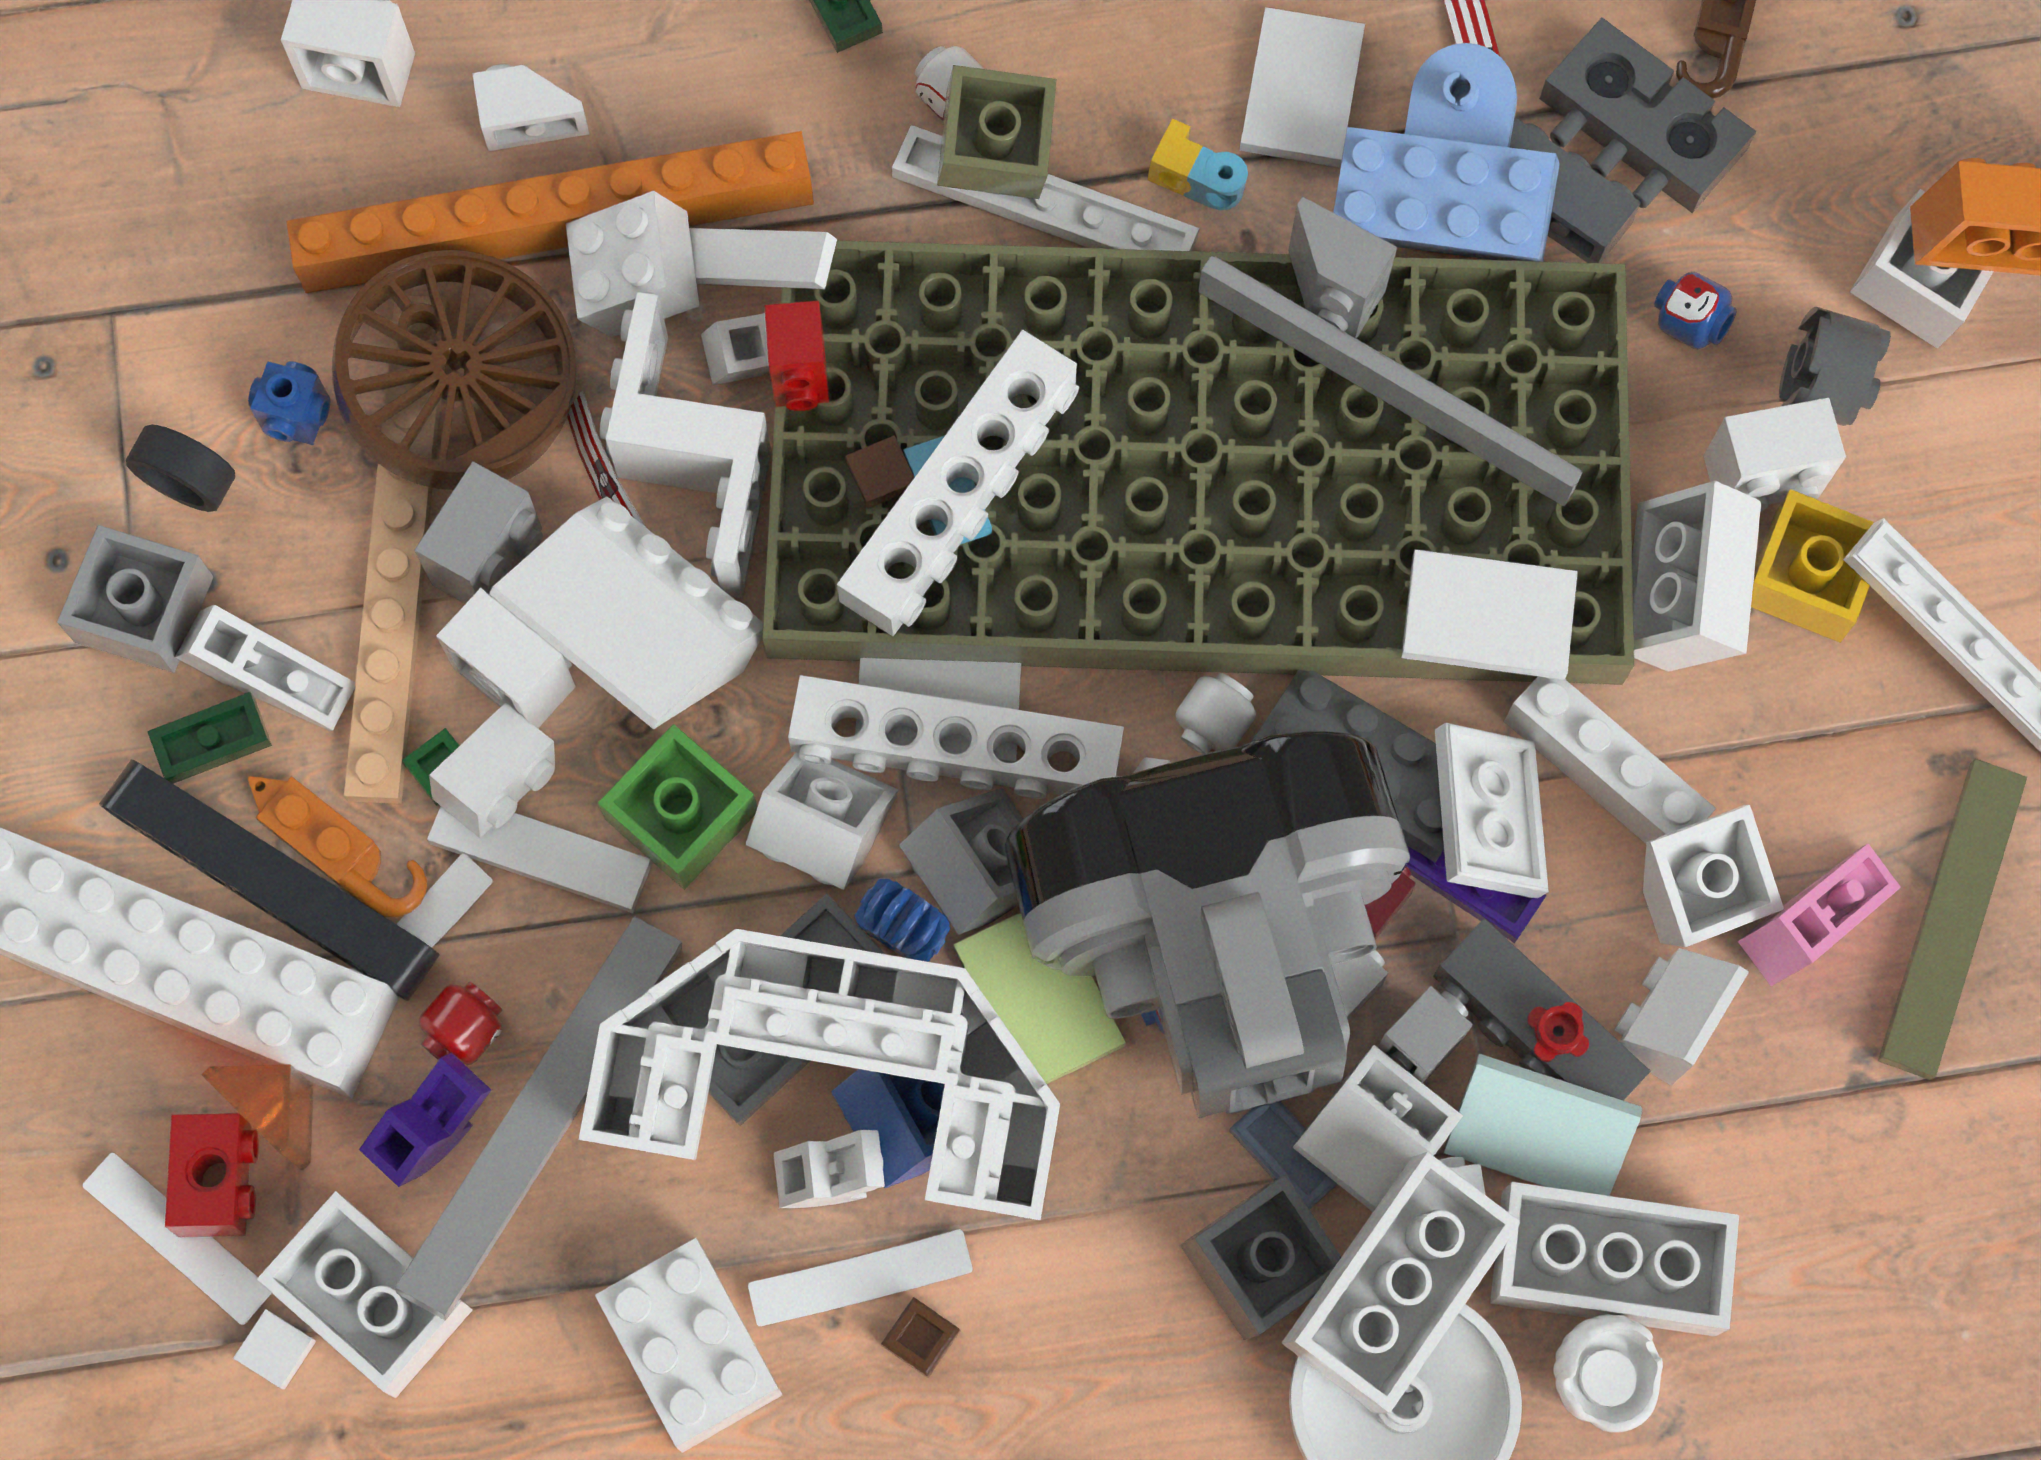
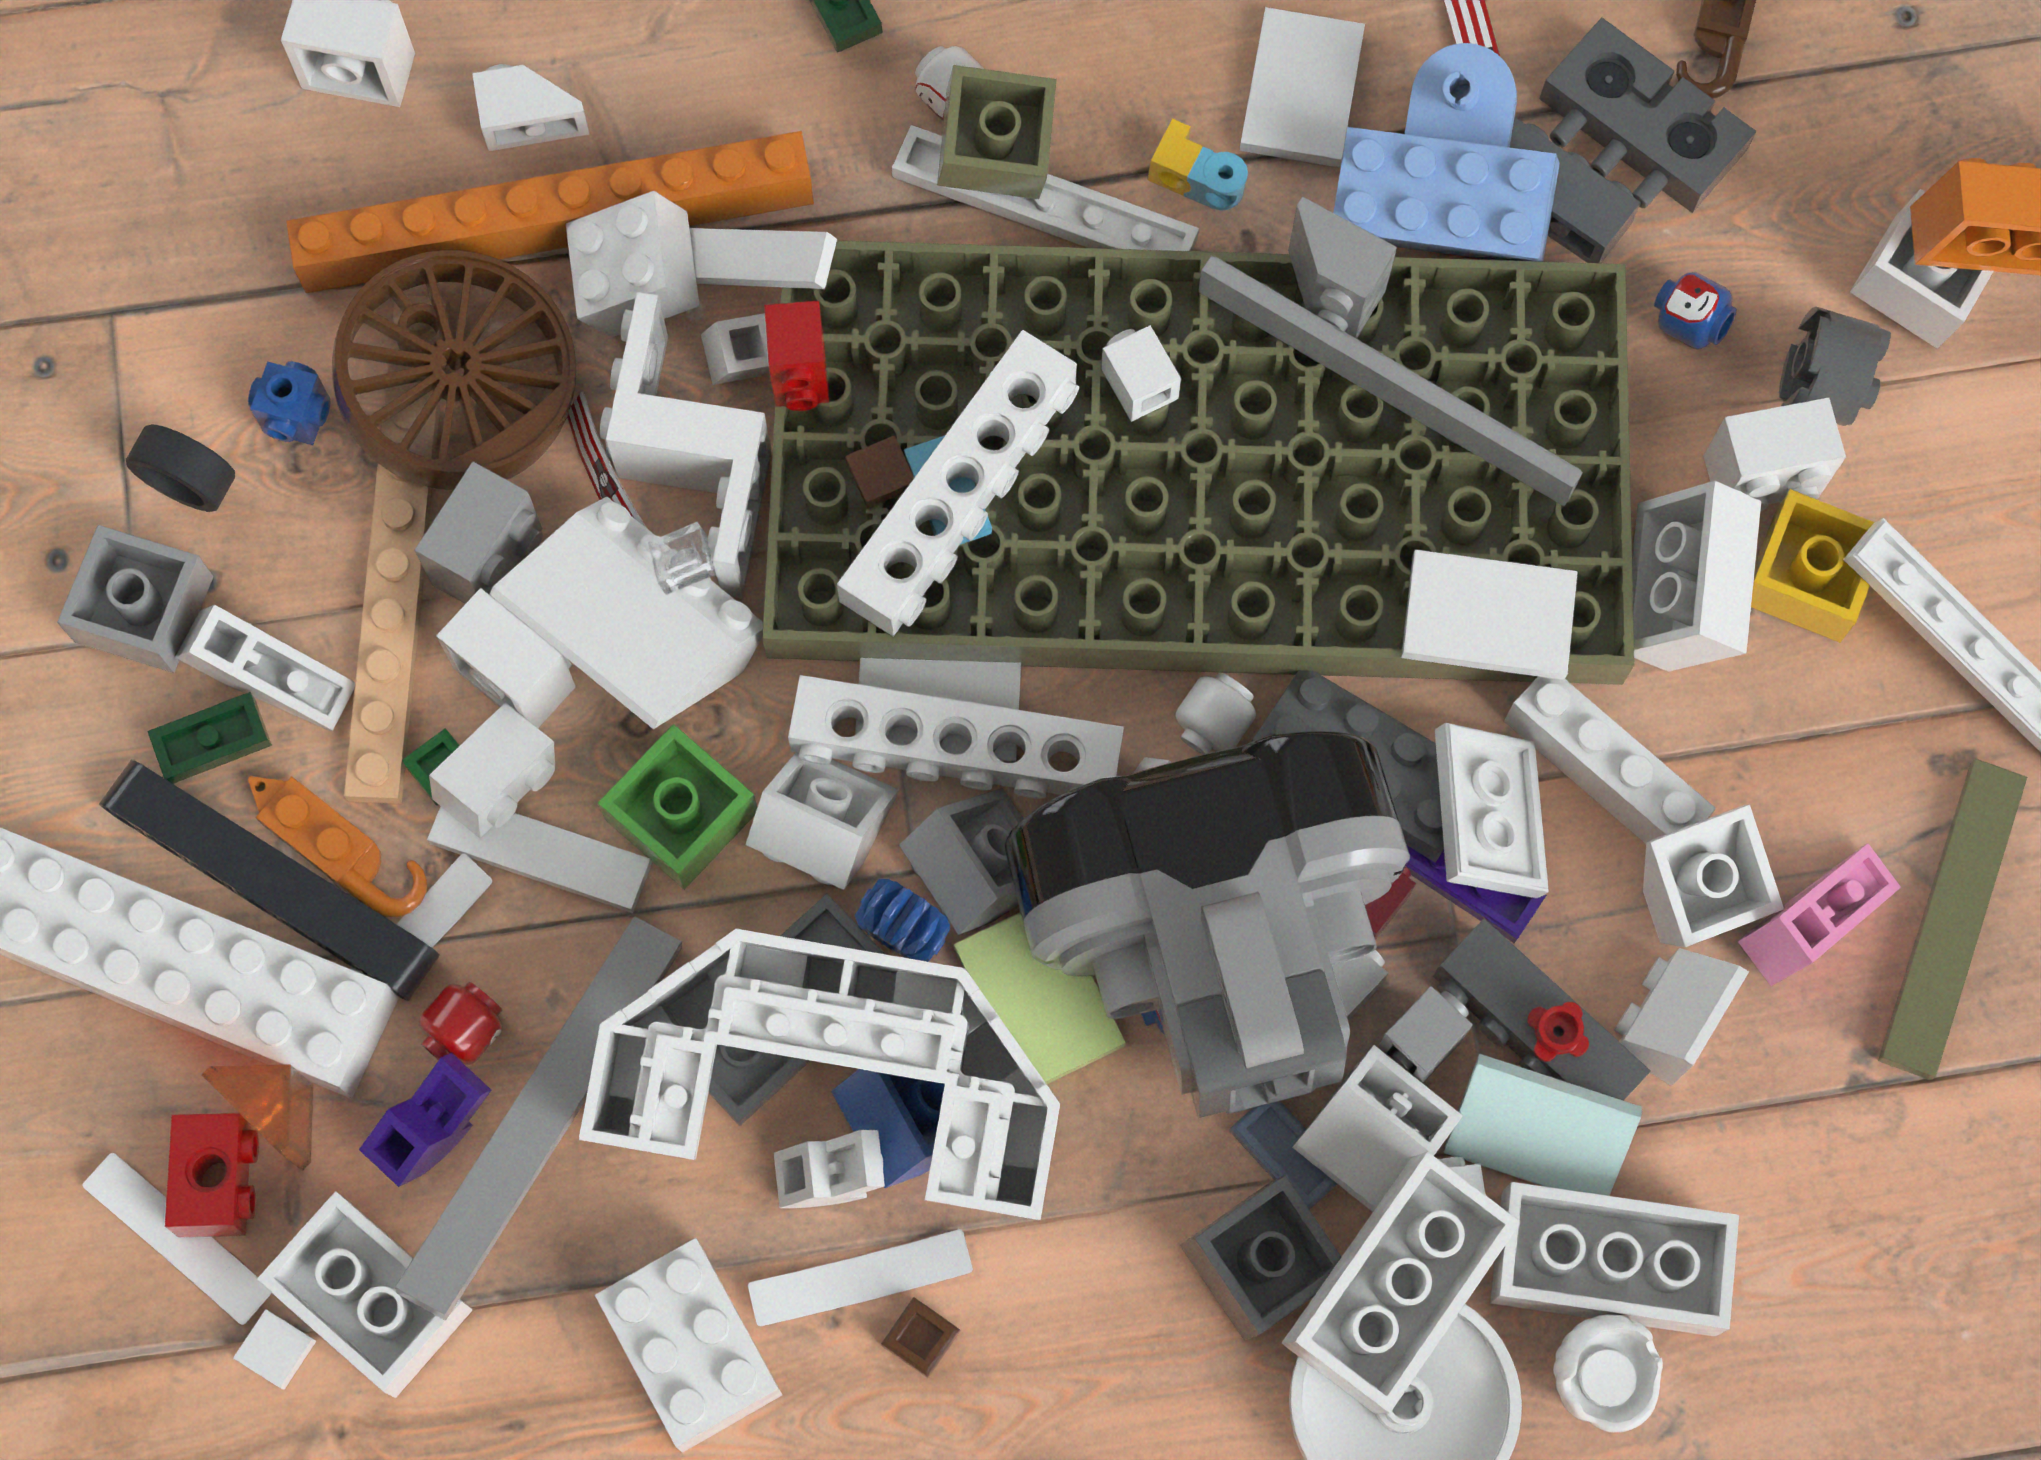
(681, 558): none -> clear plate
(1140, 372): none -> white brick

